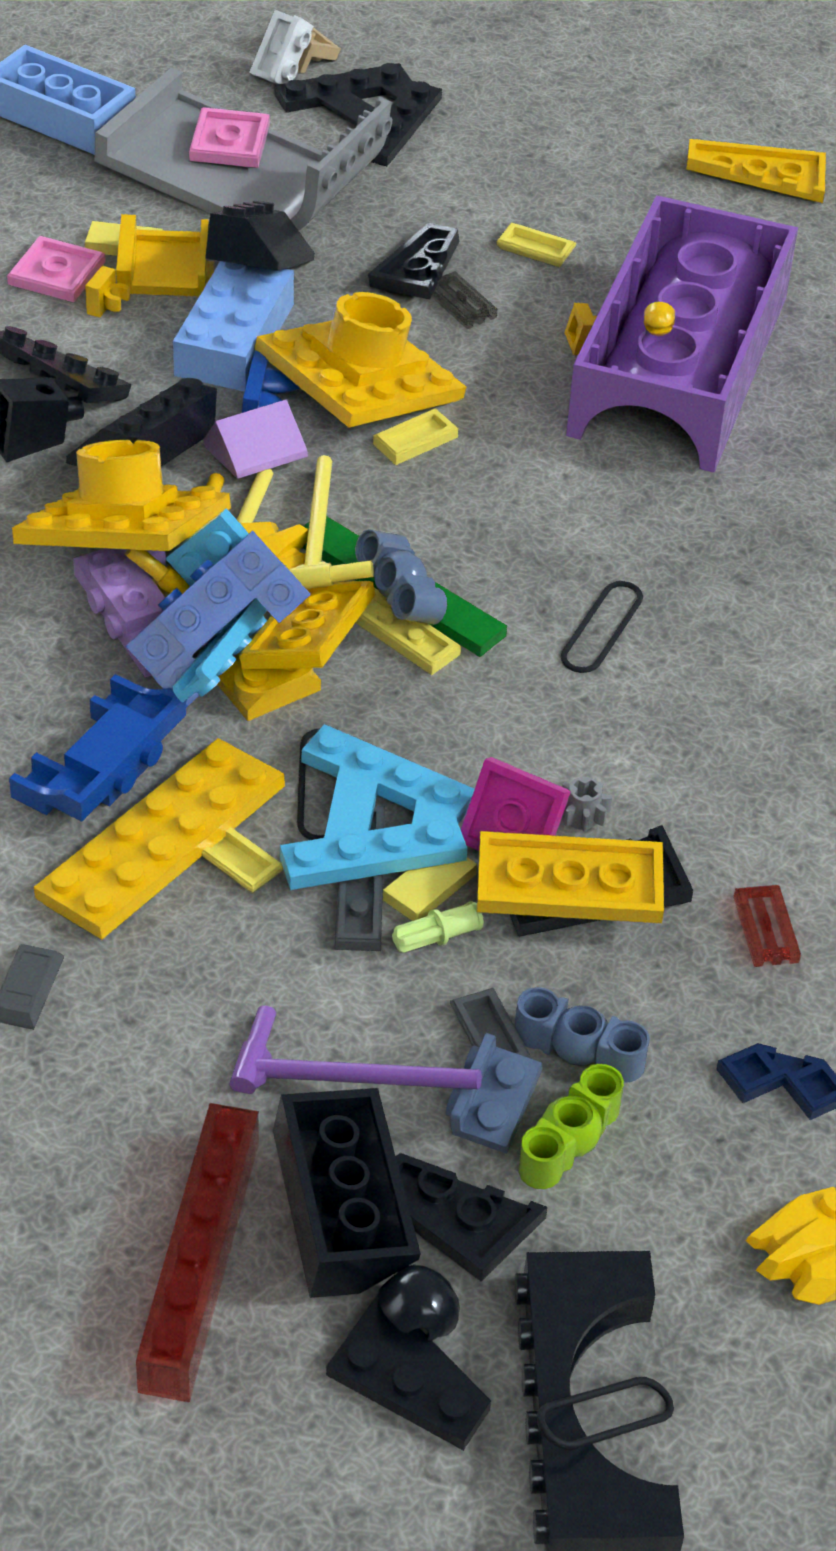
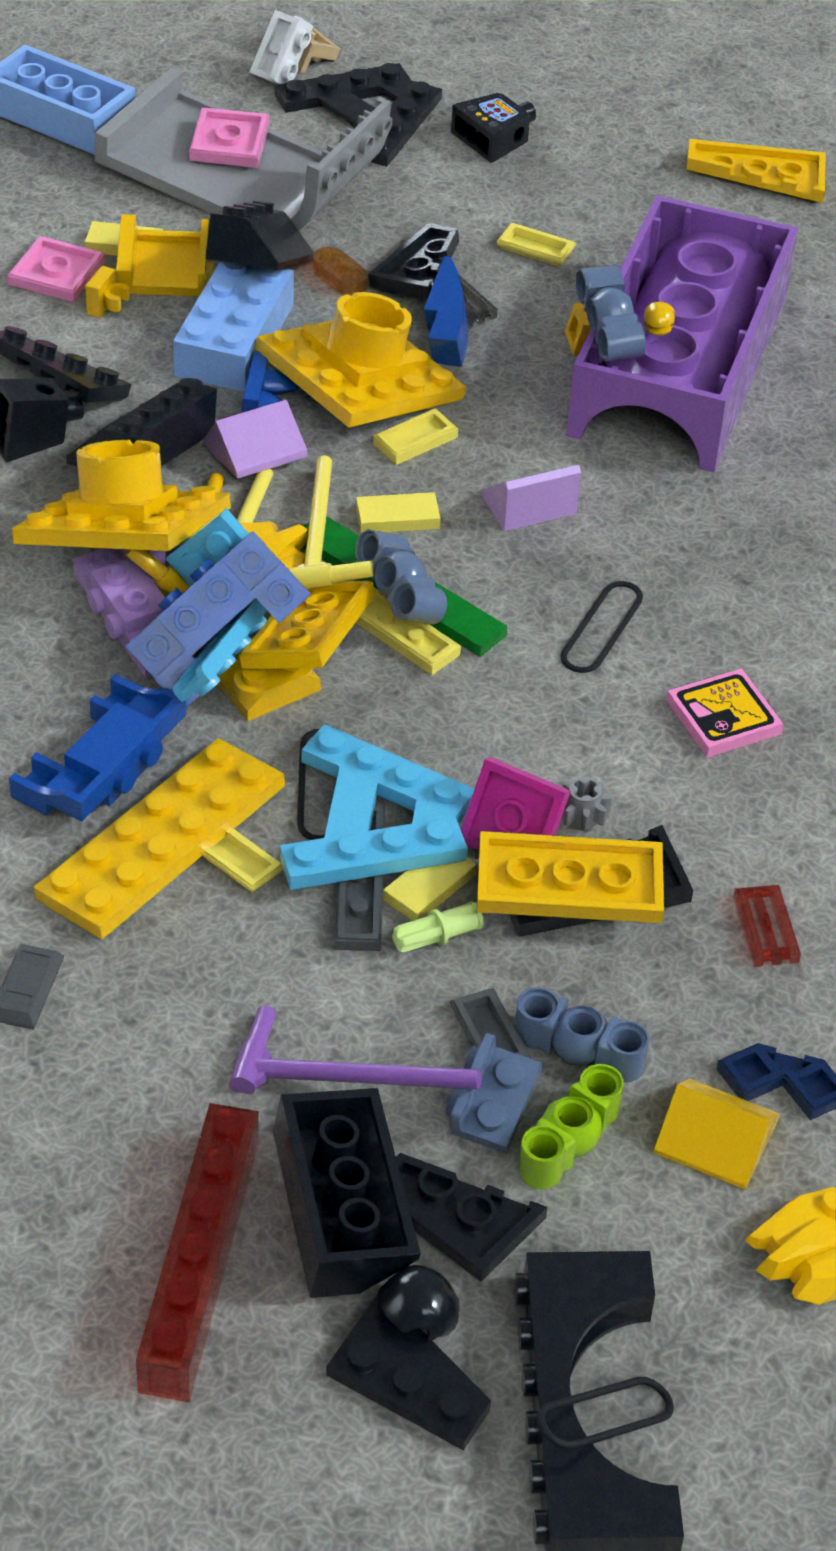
(339, 271): none -> clear orange beam
(398, 512): none -> light yellow tile
(447, 317): none -> blue slope
(492, 124): none -> black torso
(534, 498): none -> lavender slope
(610, 313): none -> sand blue piece
(715, 1132): none -> yellow slope
(724, 712): none -> tile

